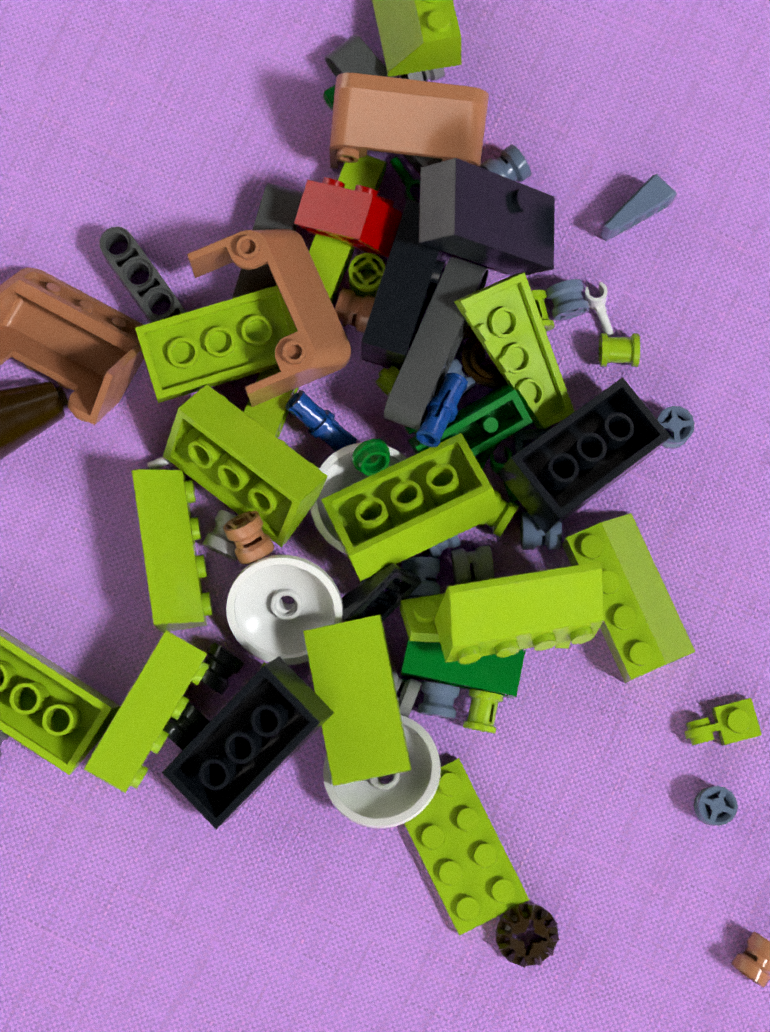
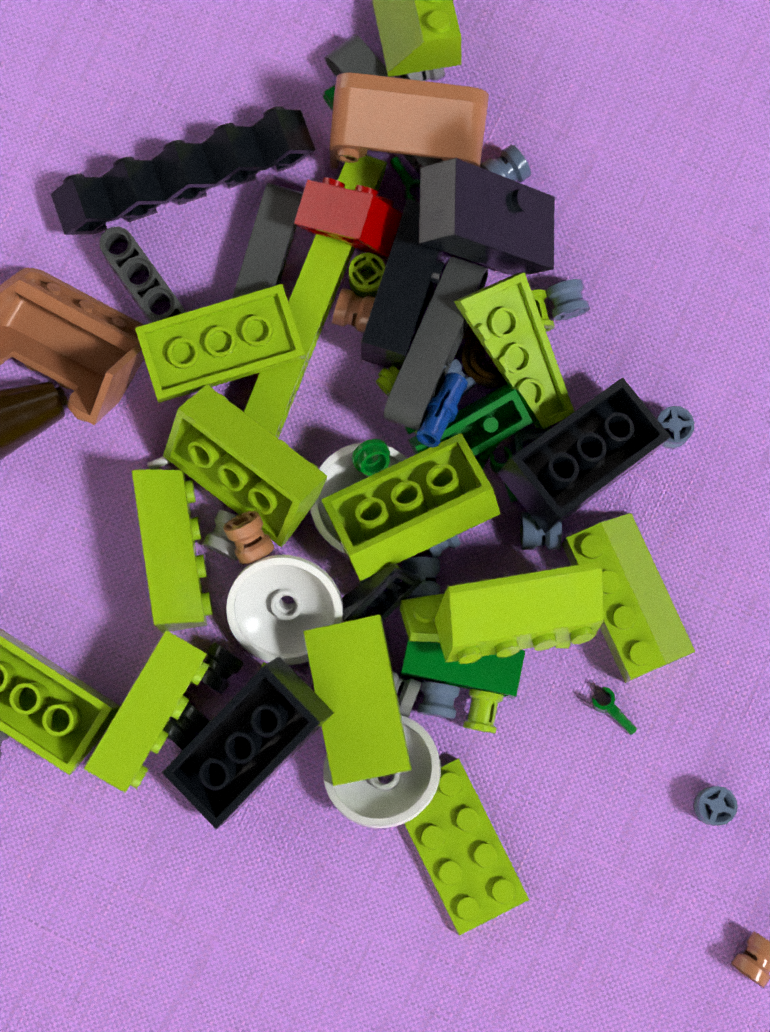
(182, 172): none -> black brick
(319, 421): blue pin -> none
(320, 340): nougat windscreen -> none
(481, 563): light grey wheel -> none
(501, 521): lime wheel -> none
(516, 922): dark brown gear -> none
(598, 305): white hand -> none
(614, 711): none -> green hand
(619, 349): lime bush -> none
(646, 202): sand blue slope -> none
(732, 721): lime plate -> none

